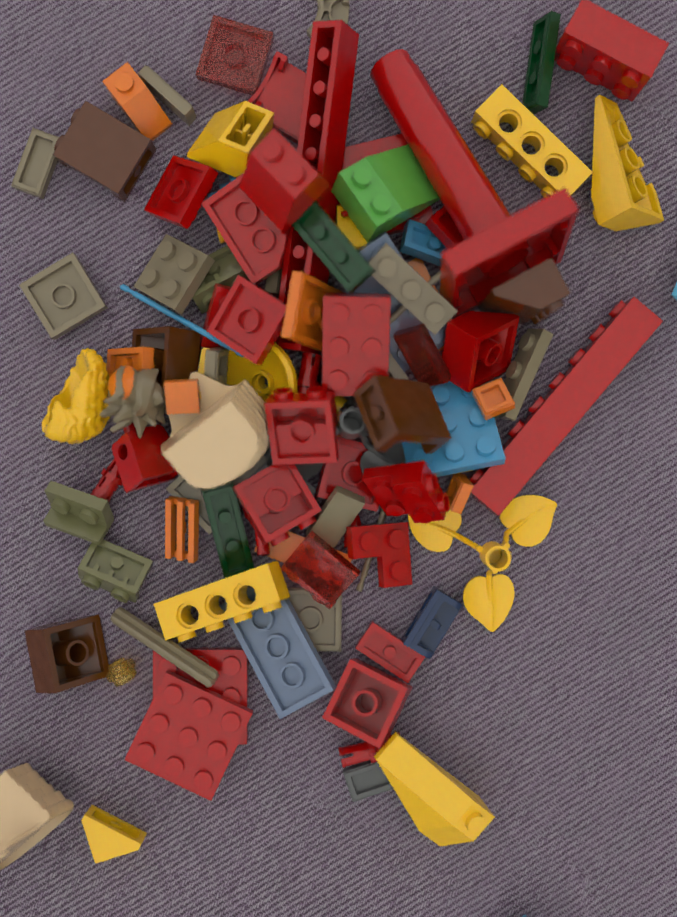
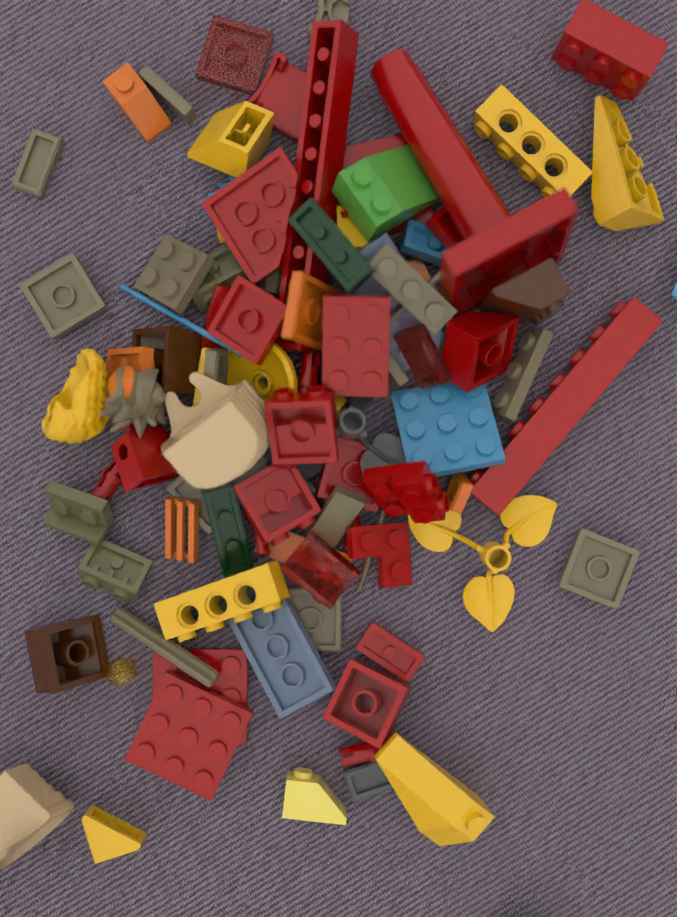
(104, 150): reddish brown panel -> none
(181, 191): red plate -> none
(182, 396): orange tile -> none
(281, 181): red slope -> none
(311, 799): none -> light yellow slope
(401, 412): reddish brown panel -> none
(431, 622): dark blue hinge -> none
(493, 398): orange tile -> none
(541, 62): dark green tile -> none
(598, 568): none -> dark tan plate

